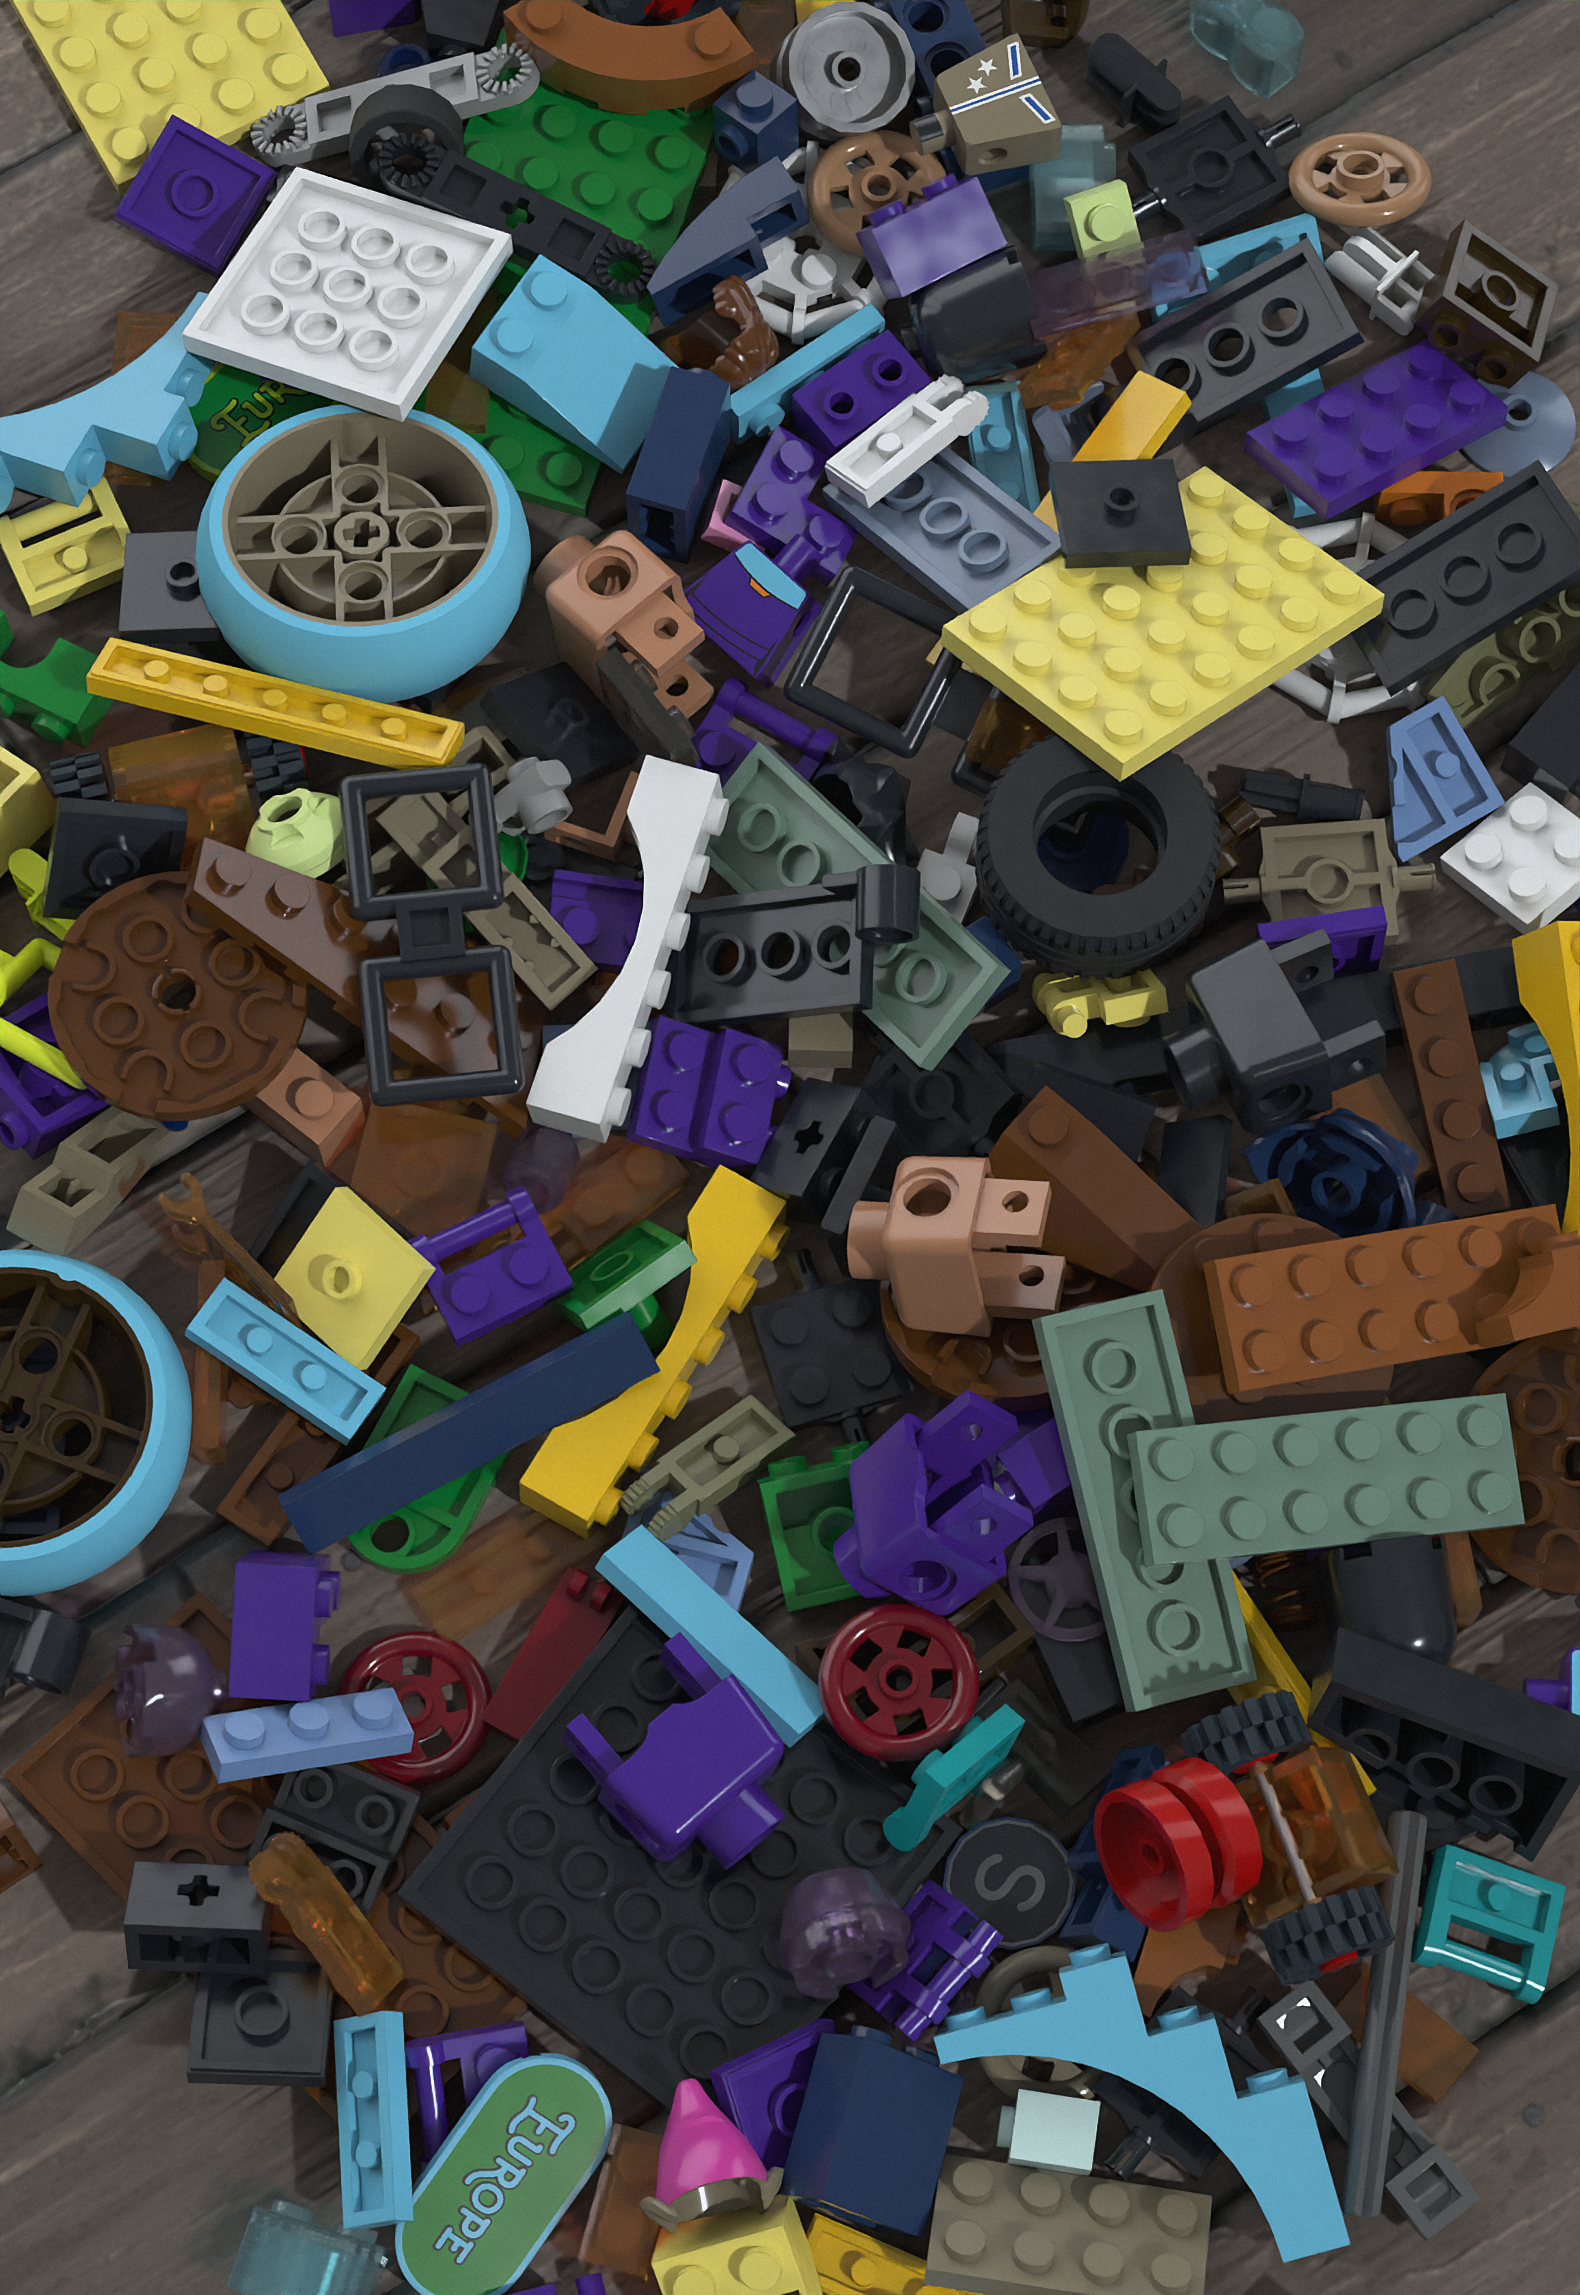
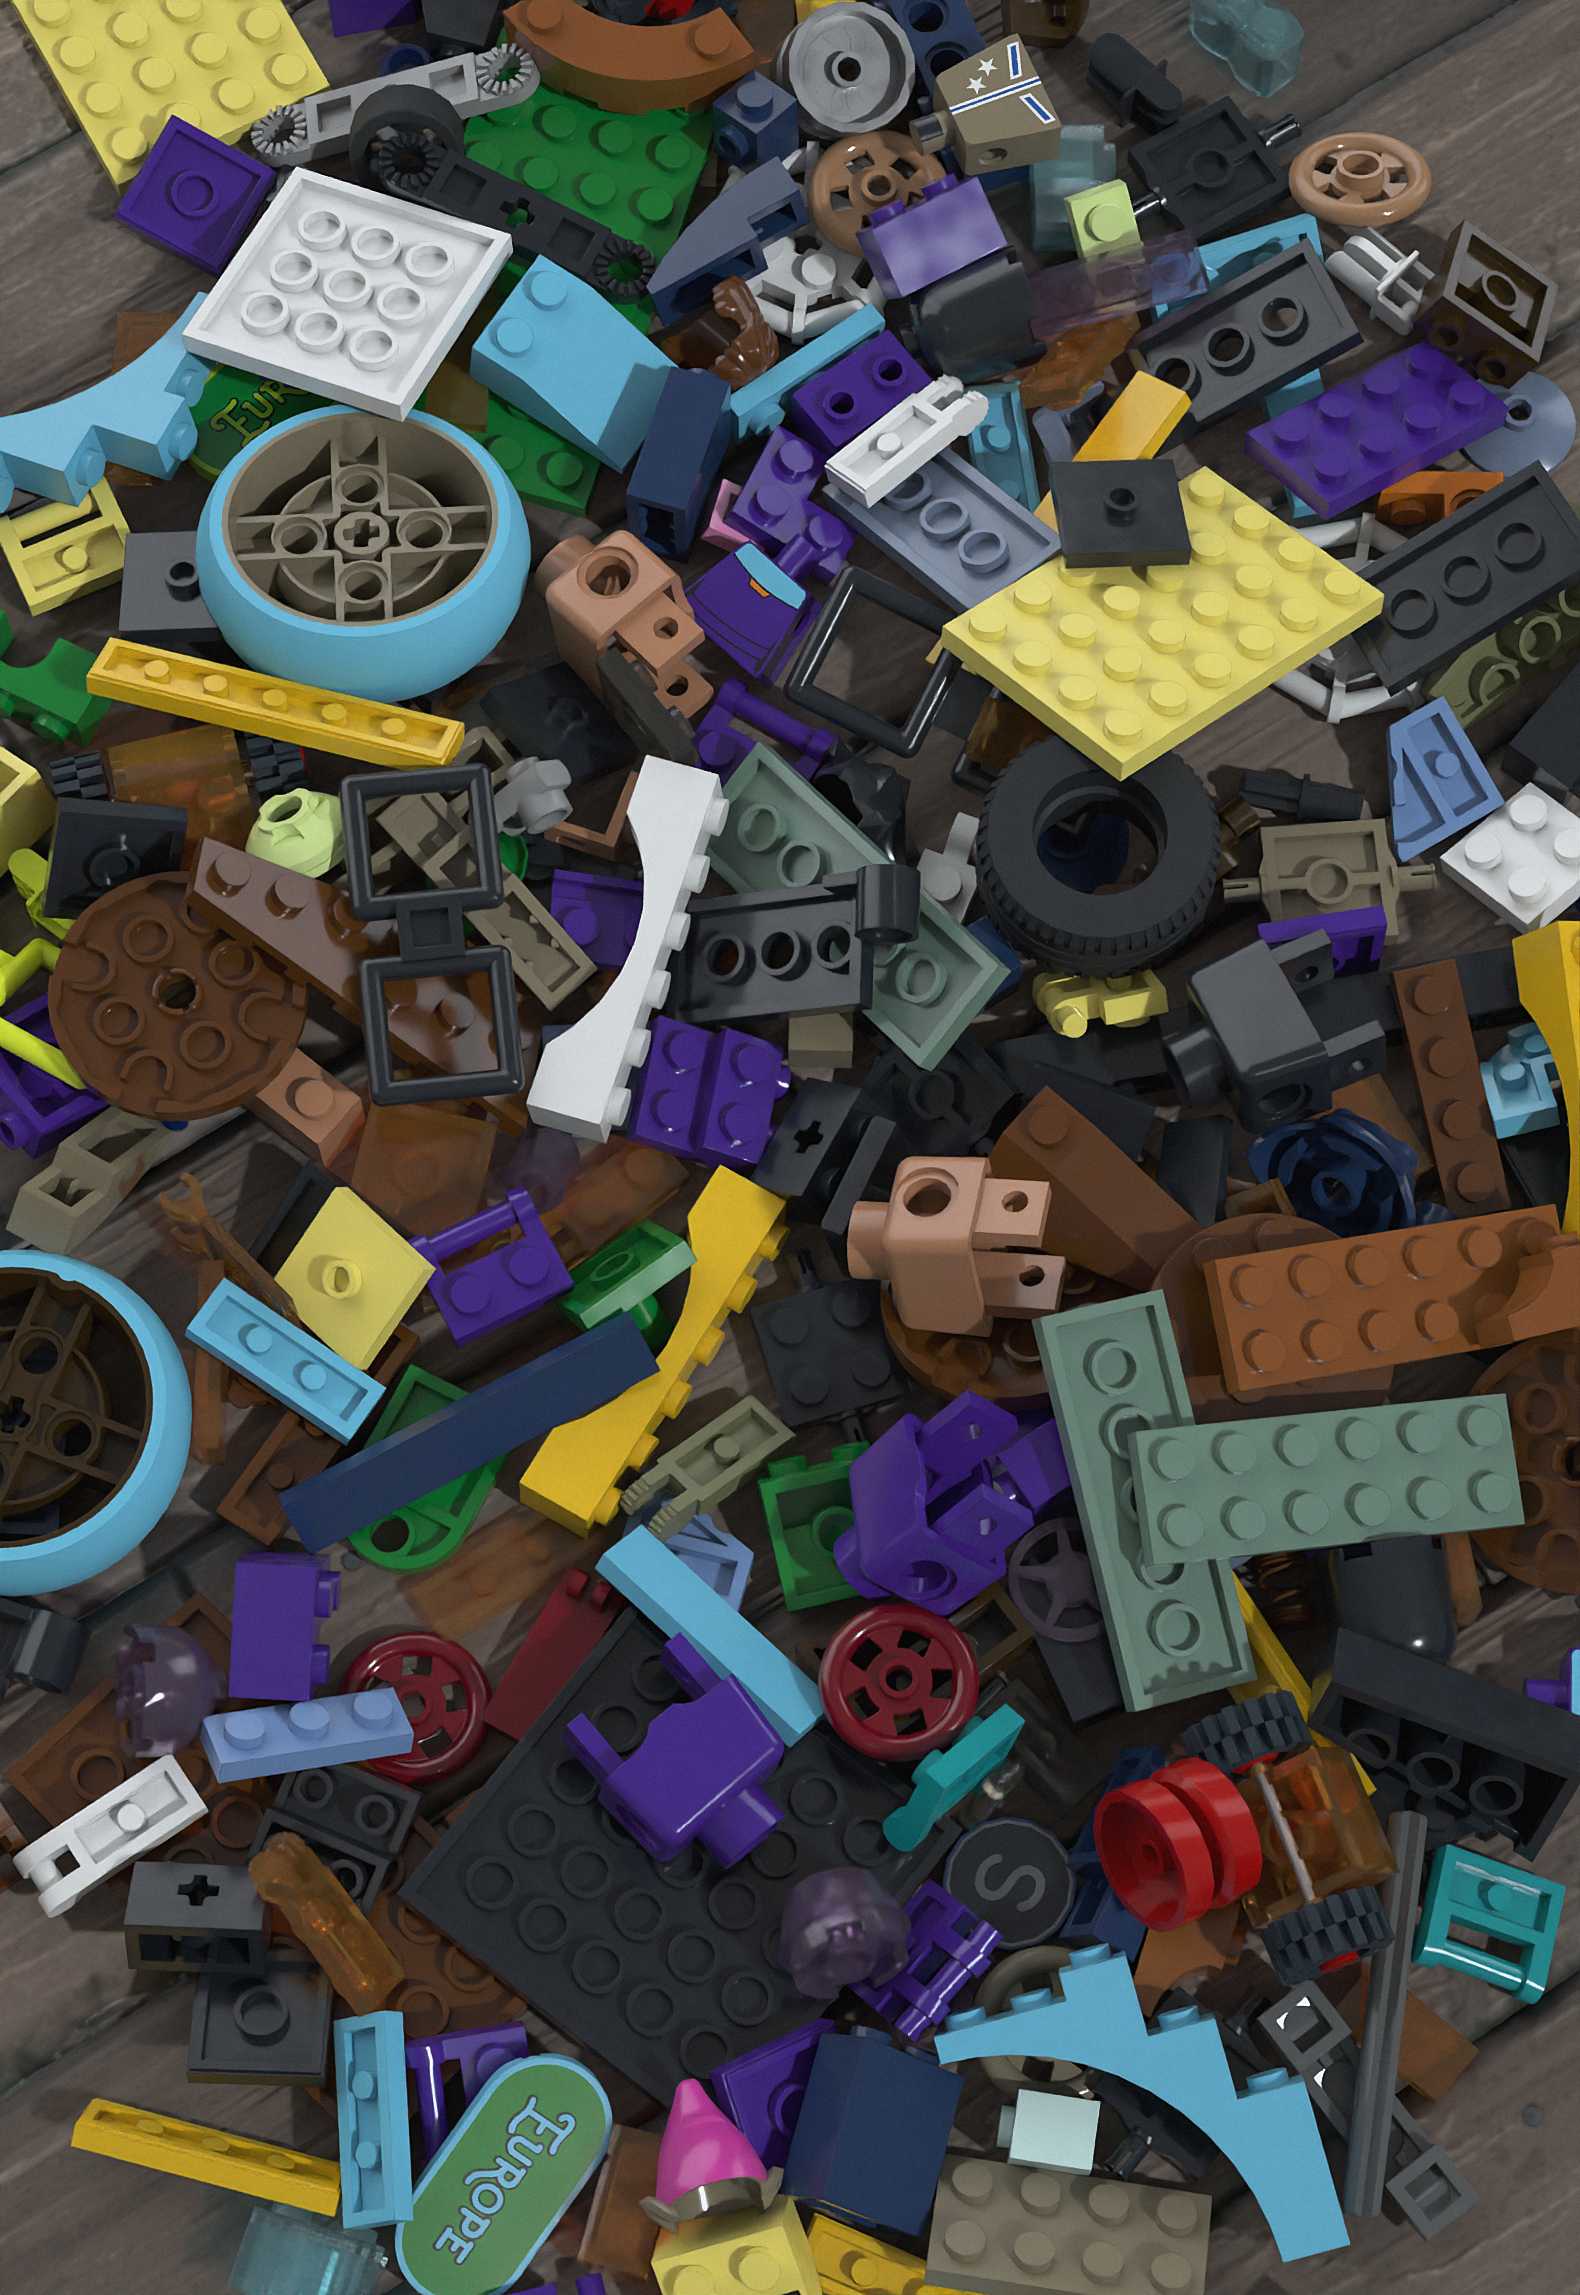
(111, 1833): none -> white plate
(210, 2156): none -> yellow tile

